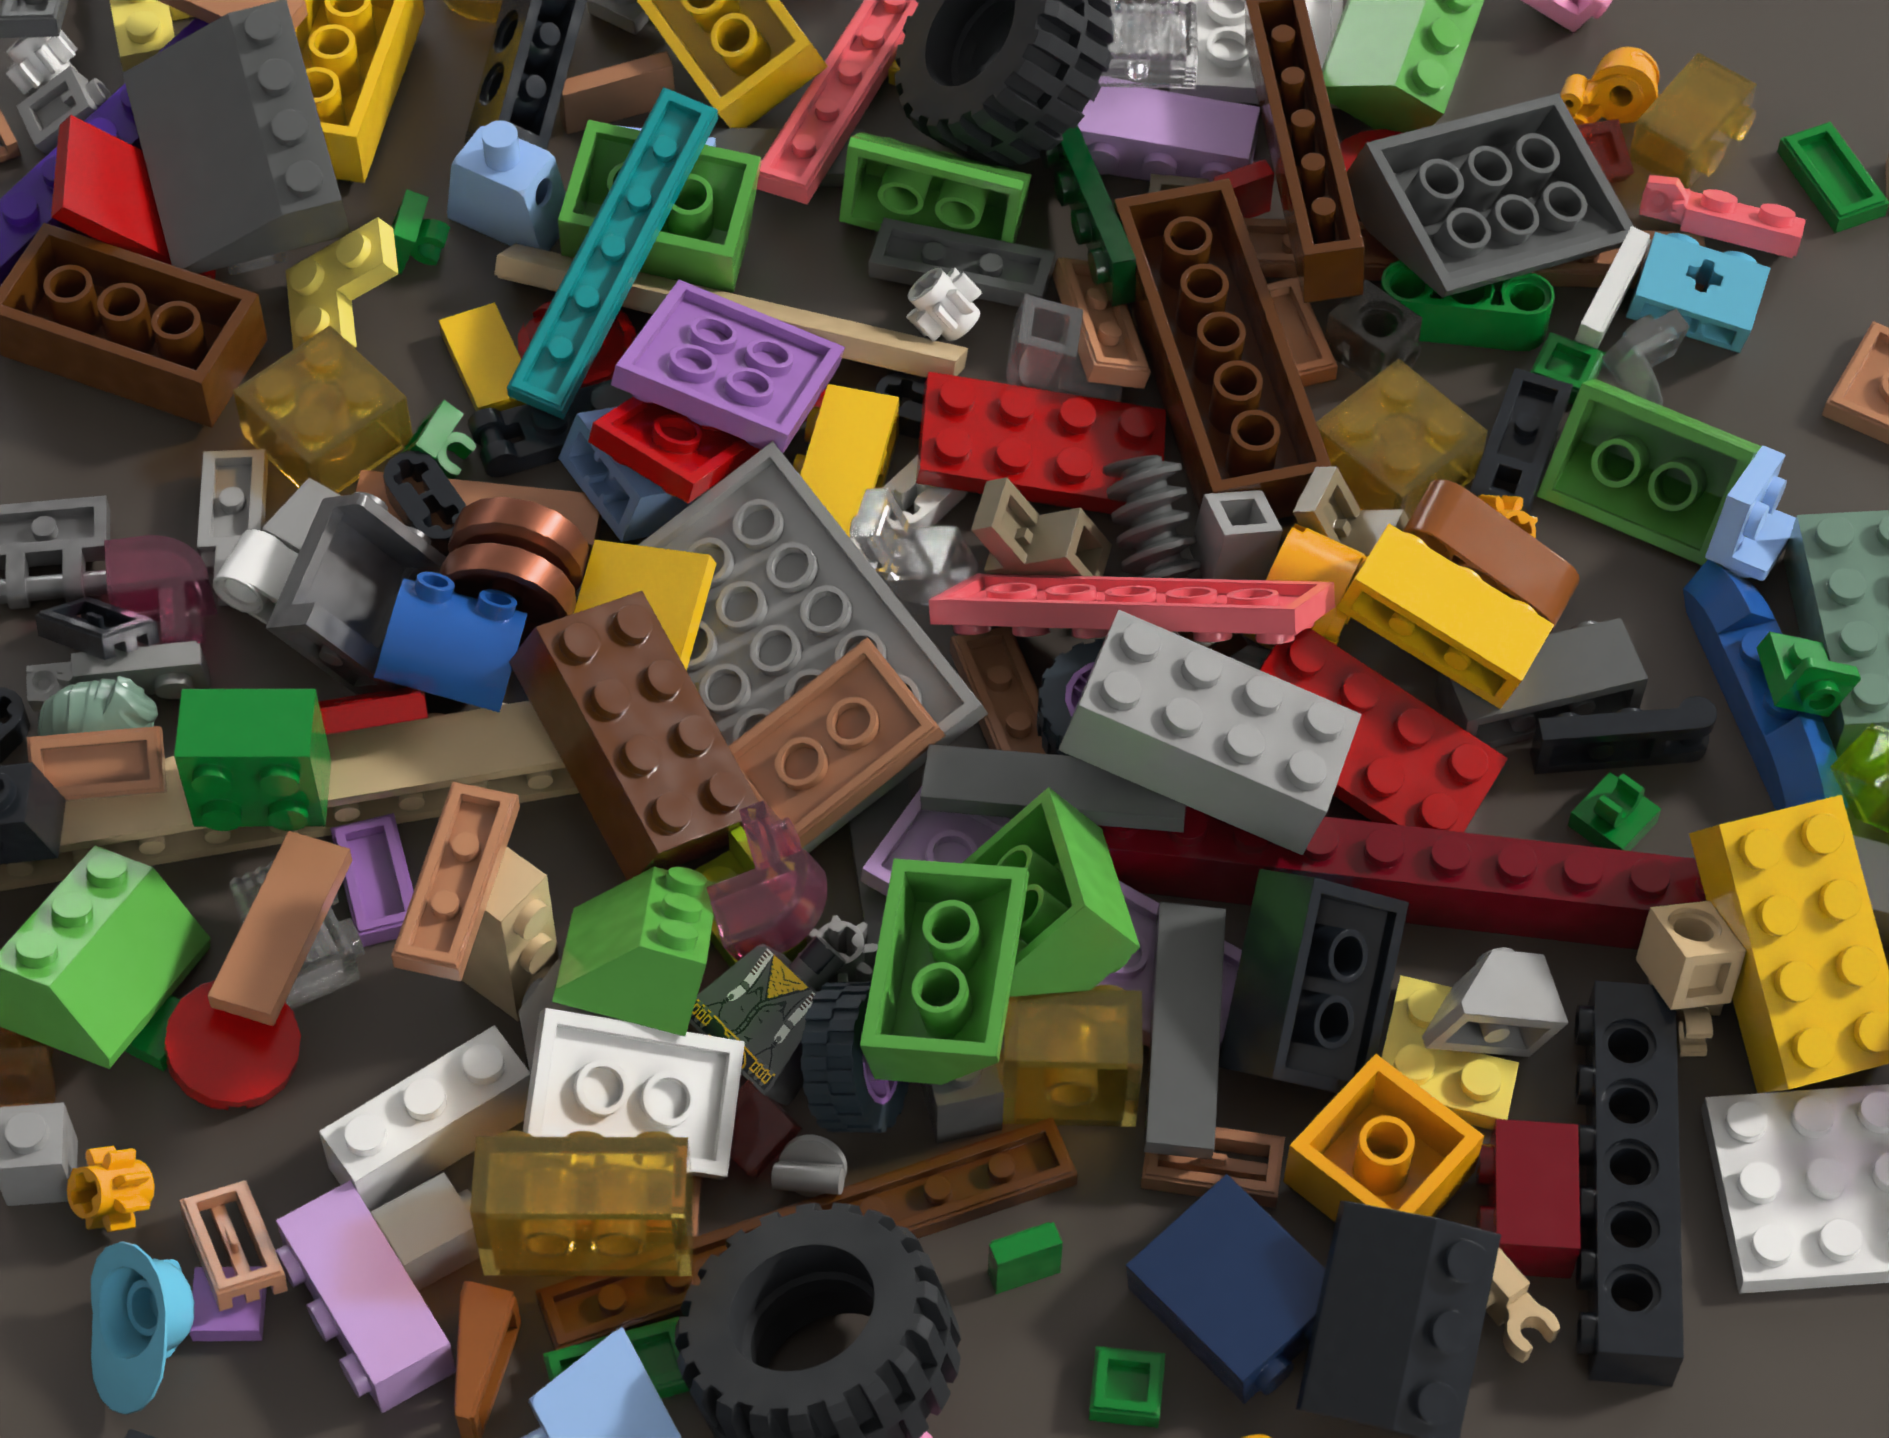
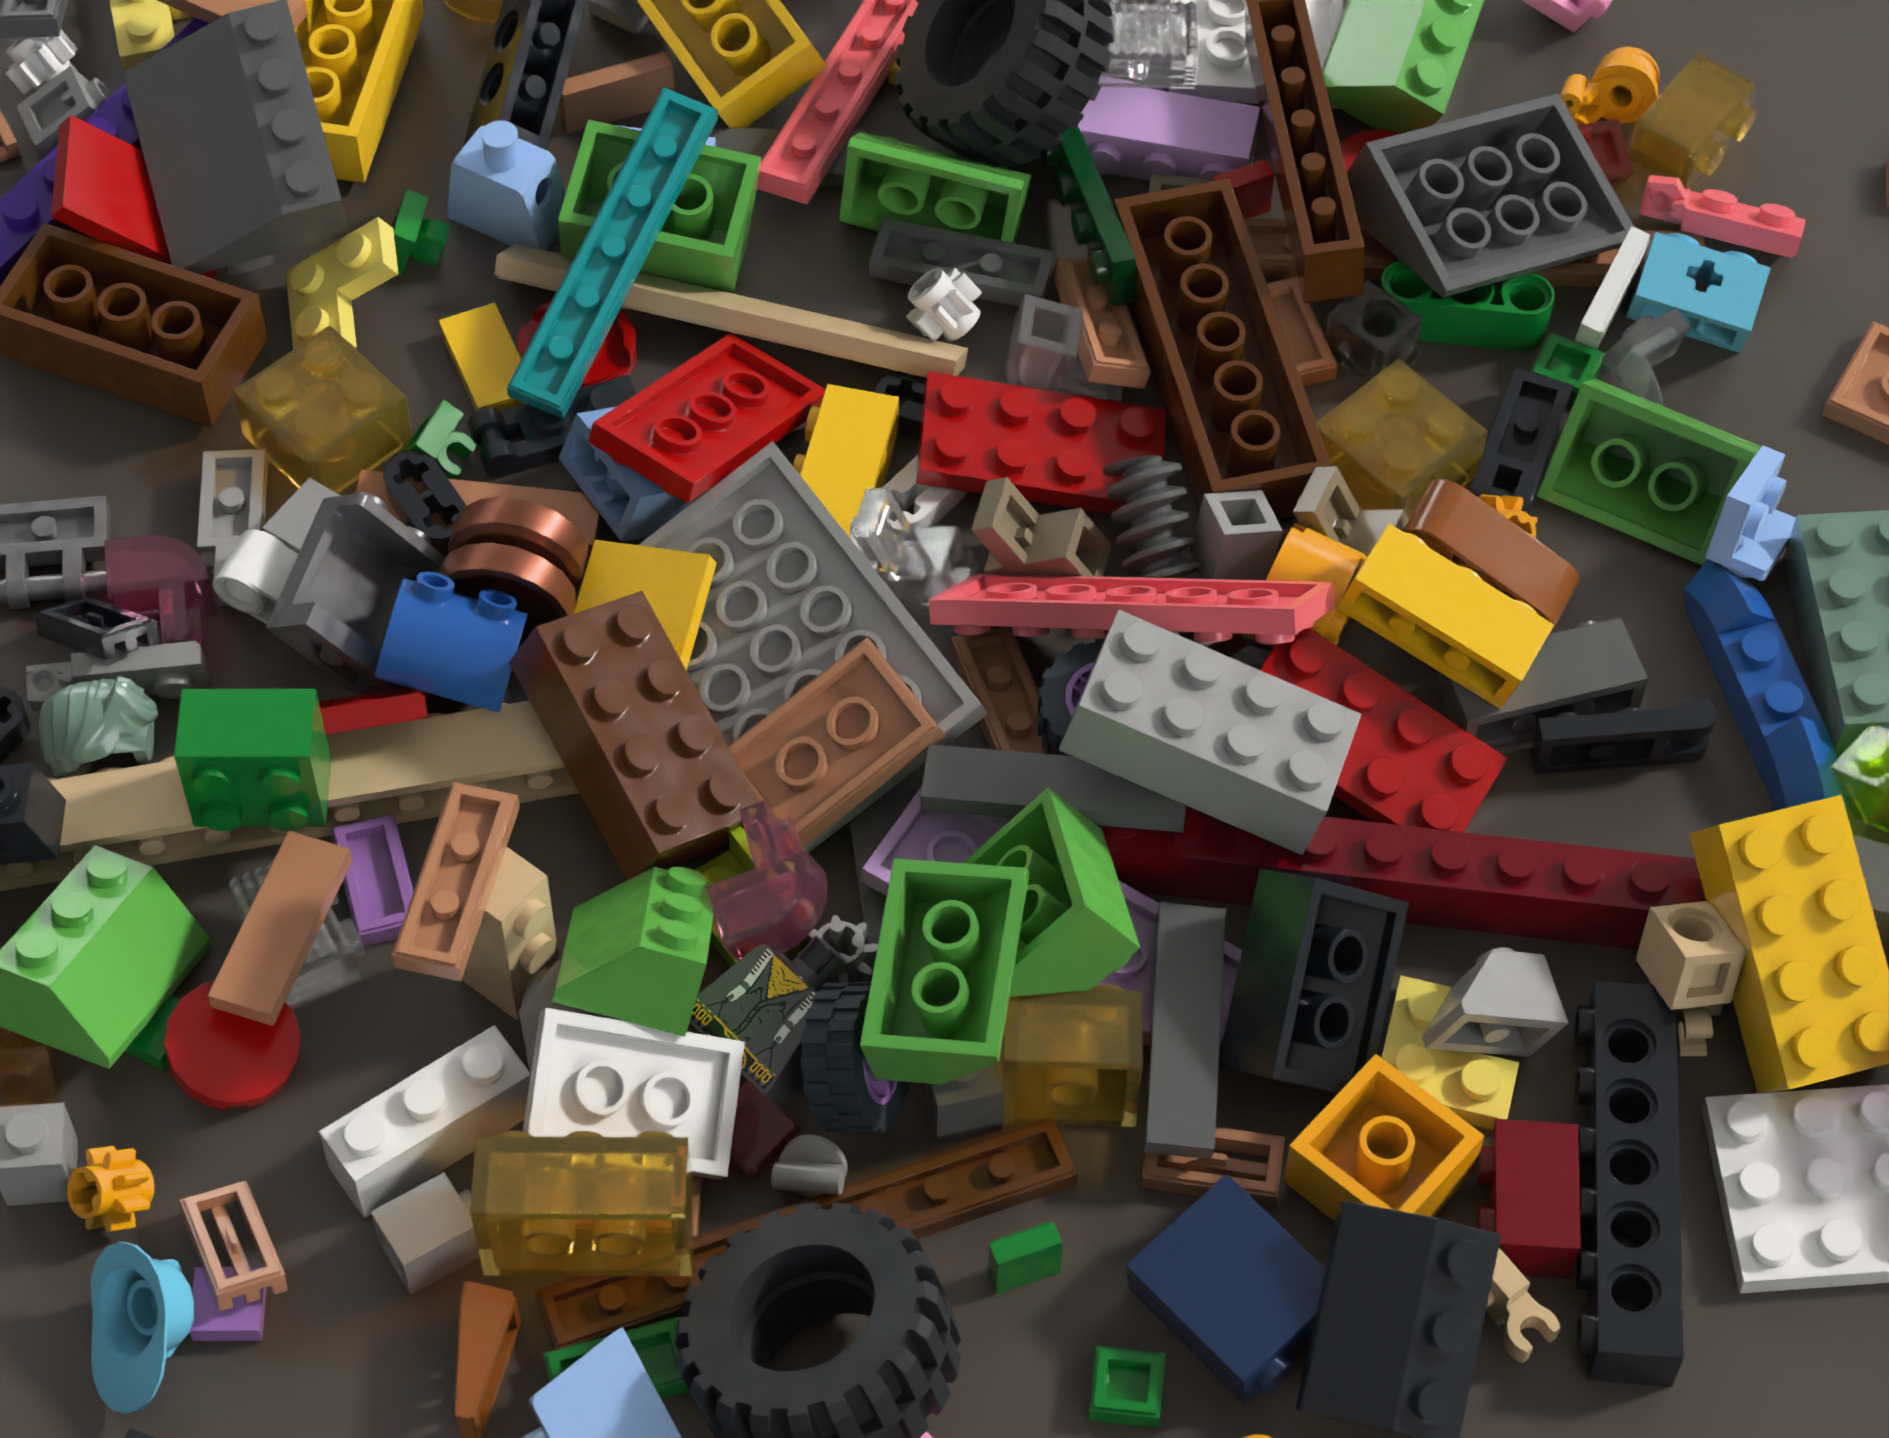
(102, 762): nougat tile -> none
(363, 1298): lavender brick -> none
(728, 366): medium lavender plate -> none
(1614, 814): green tile -> none
(1803, 676): green bracket -> none
(1833, 177): green tile -> none

